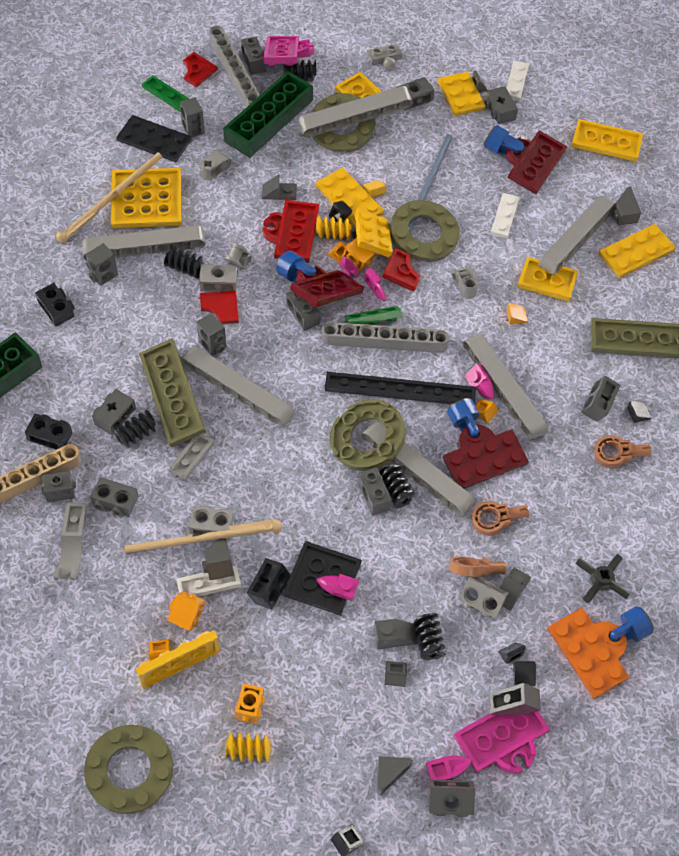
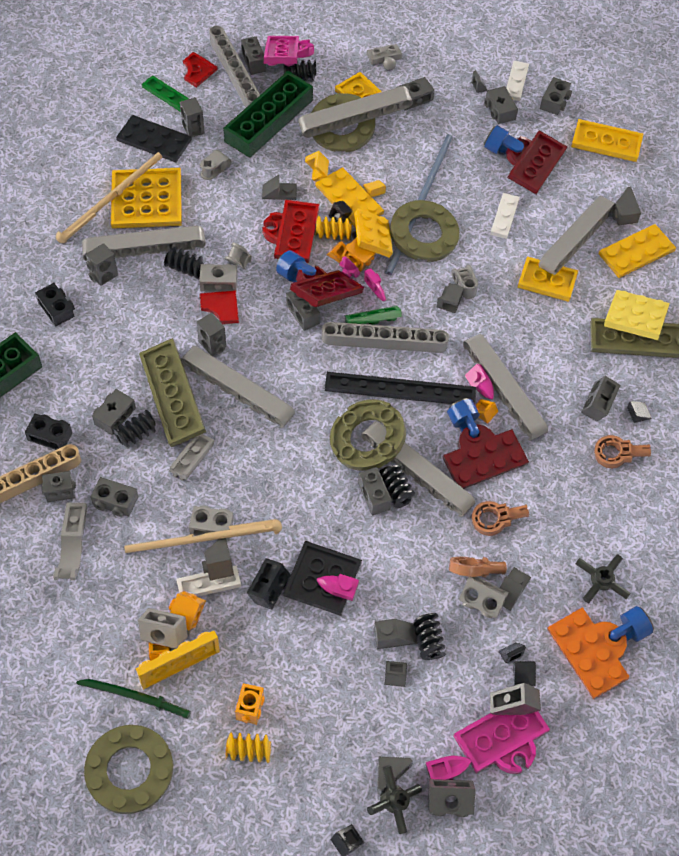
(158, 703): none -> dark green sword
(162, 628): none -> light grey brick
(319, 164): none -> yellow panel
(394, 799): none -> pearl dark grey bar
(400, 270): red tile -> none
(450, 298): none -> dark grey window
(461, 93): yellow plate -> none
(516, 314): light orange slope -> none
(556, 96): none -> dark grey brick
(636, 314): none -> light yellow plate

